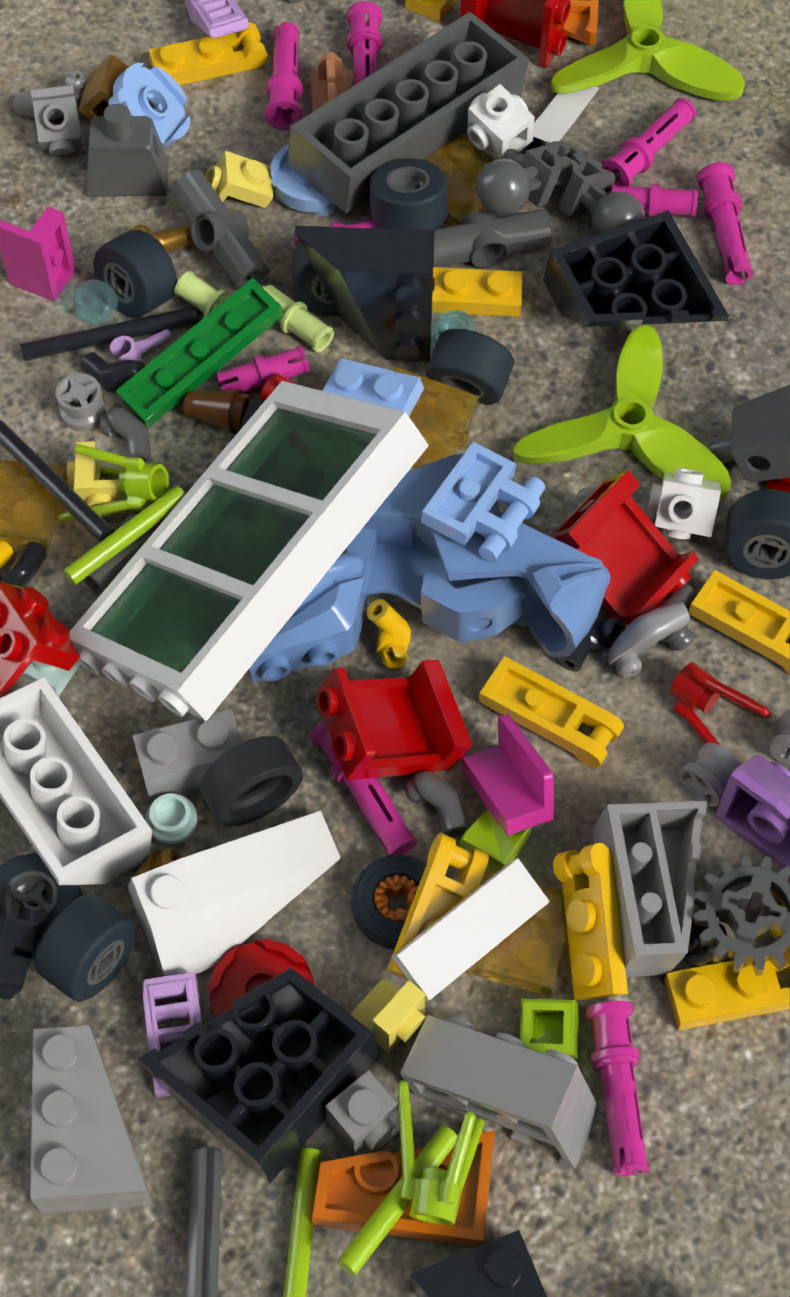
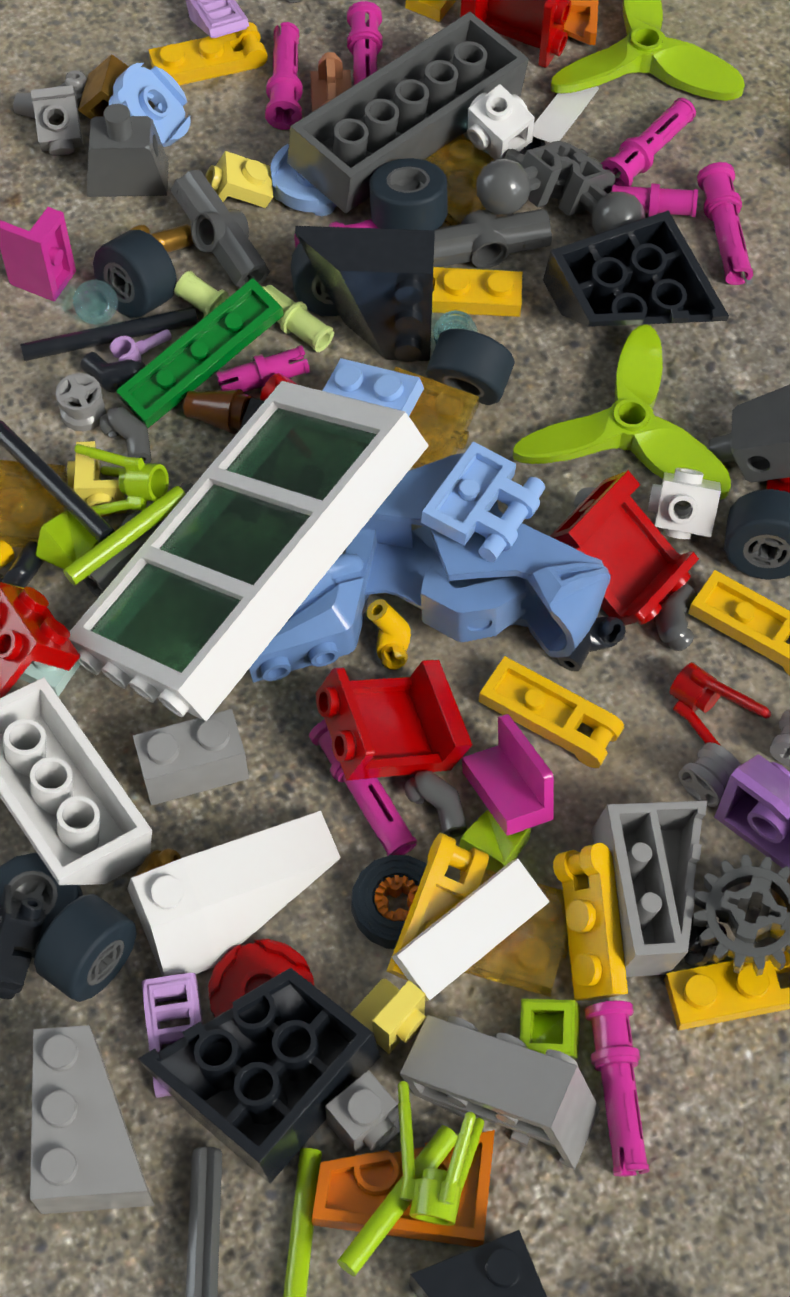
(64, 541): none -> lime slope
(171, 818): light aqua plate -> none
(250, 780): black tyre -> none
(644, 633): light grey arm -> none

